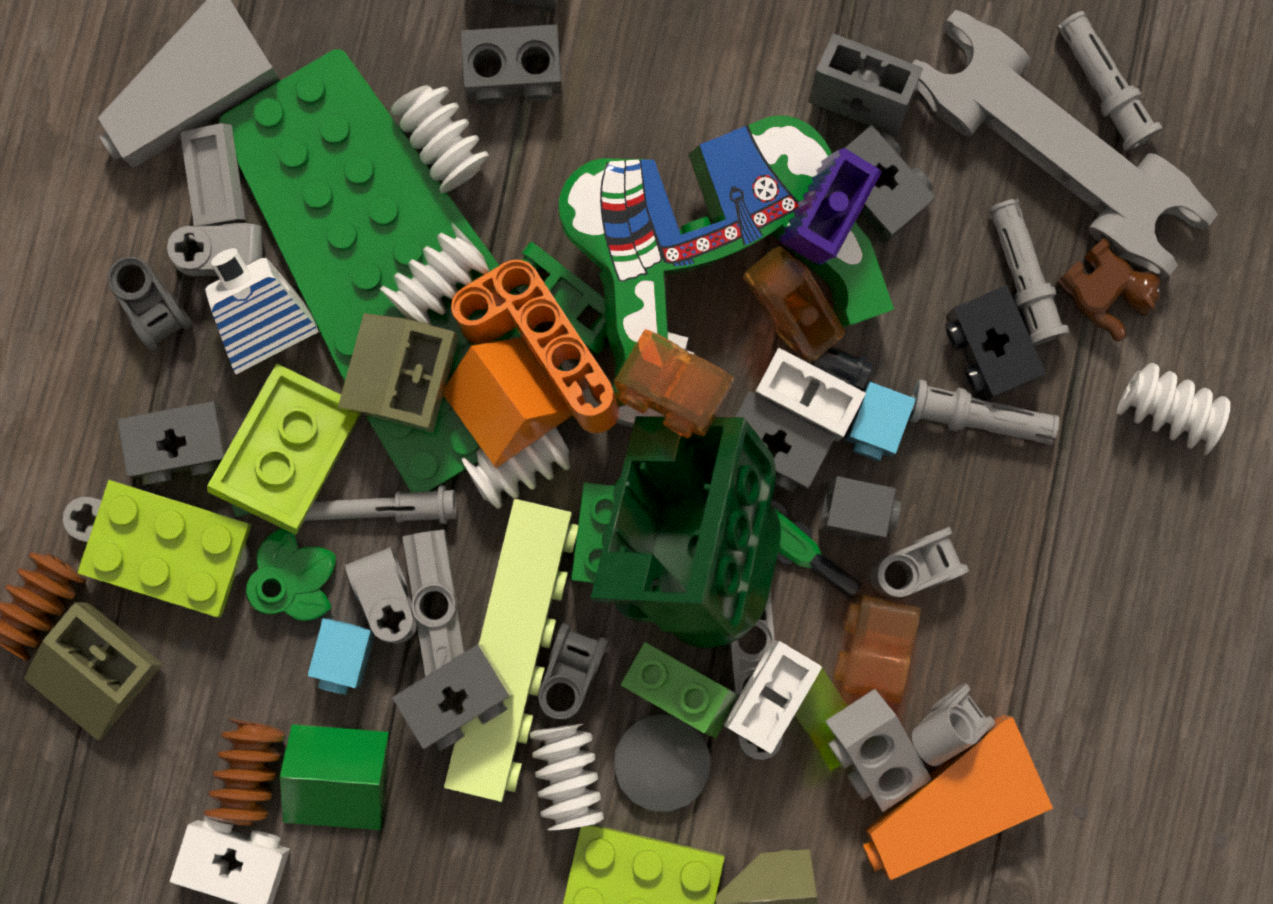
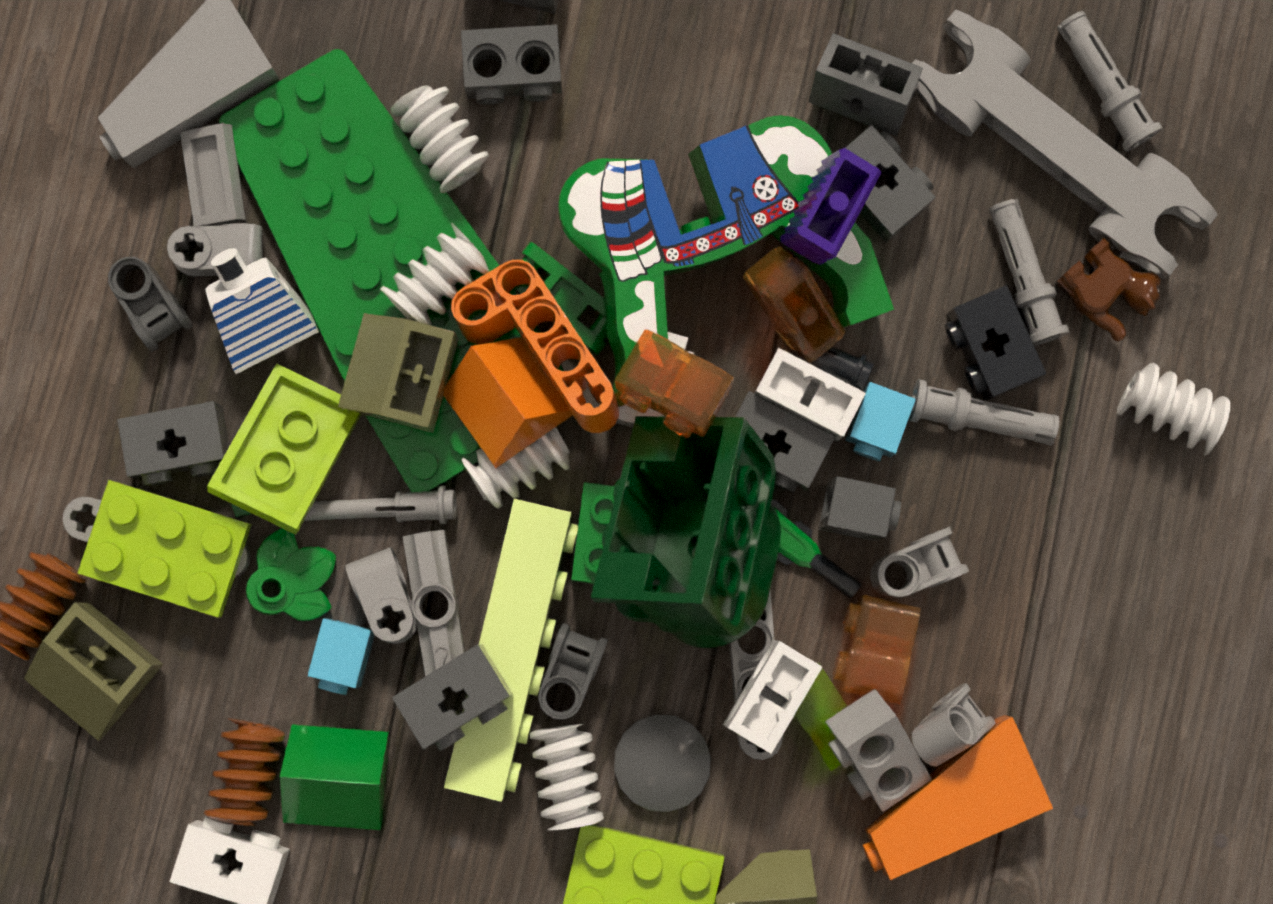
(679, 690): bright green brick -> none

